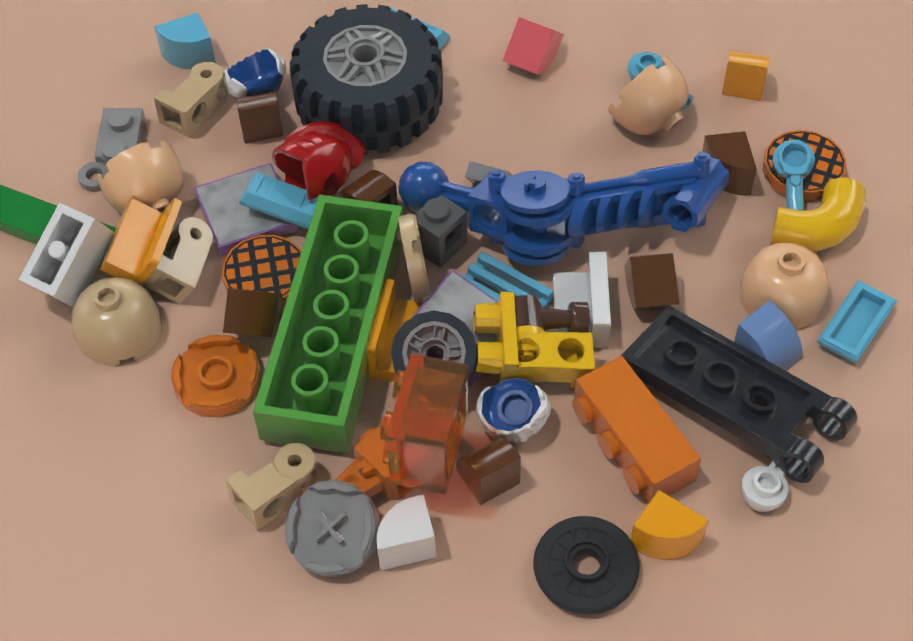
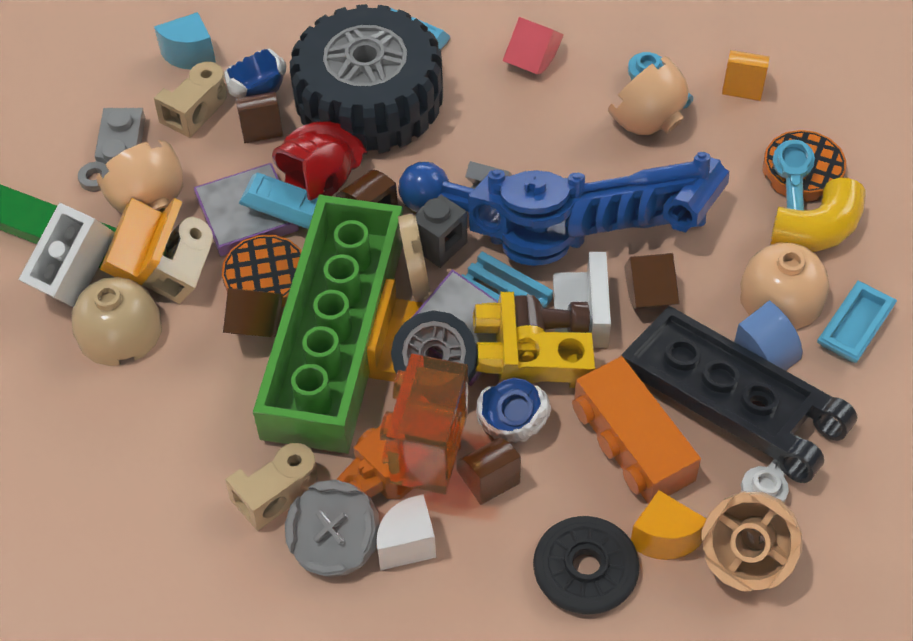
(216, 376): orange tile -> none
(735, 156): reddish brown brick -> none
(748, 562): none -> light nougat cylinder

